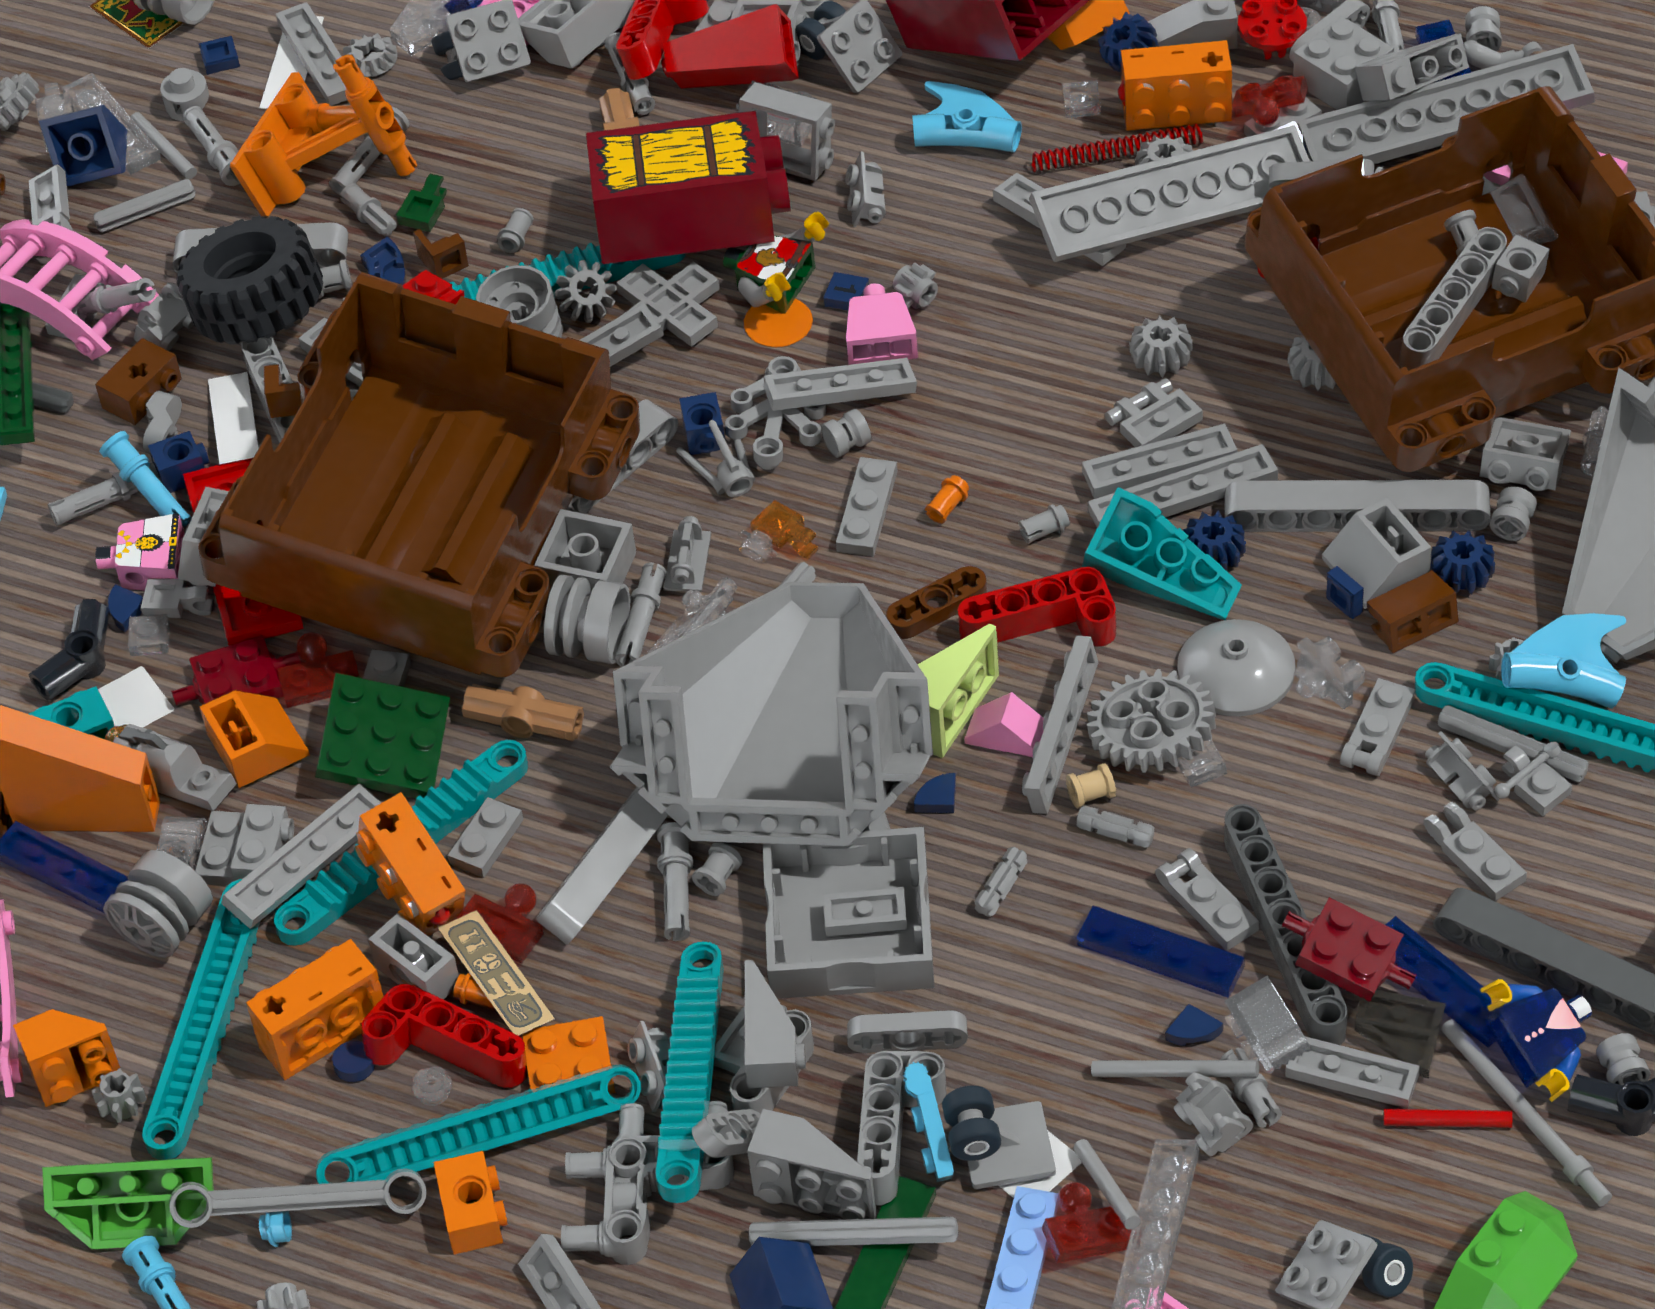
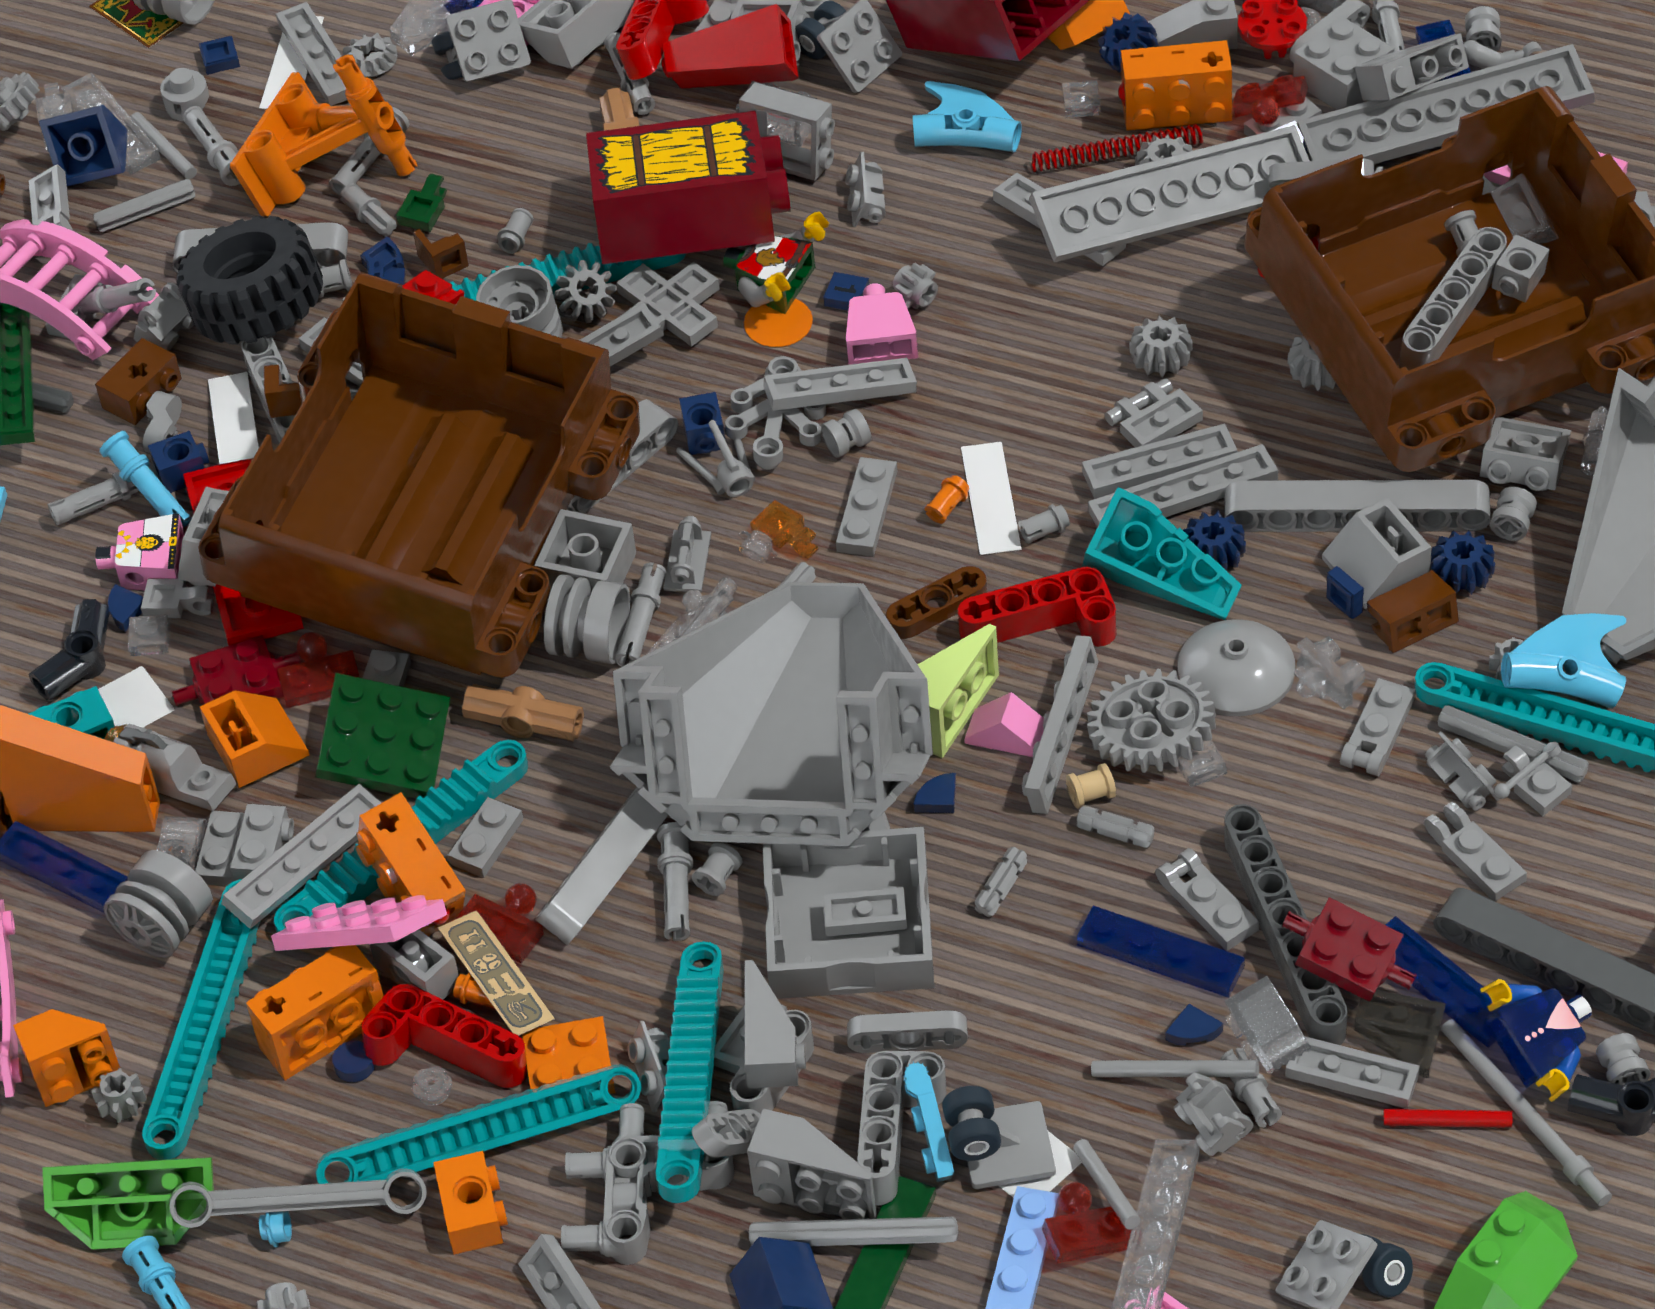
(358, 923): none -> bright pink plate
(991, 498): none -> white sticker

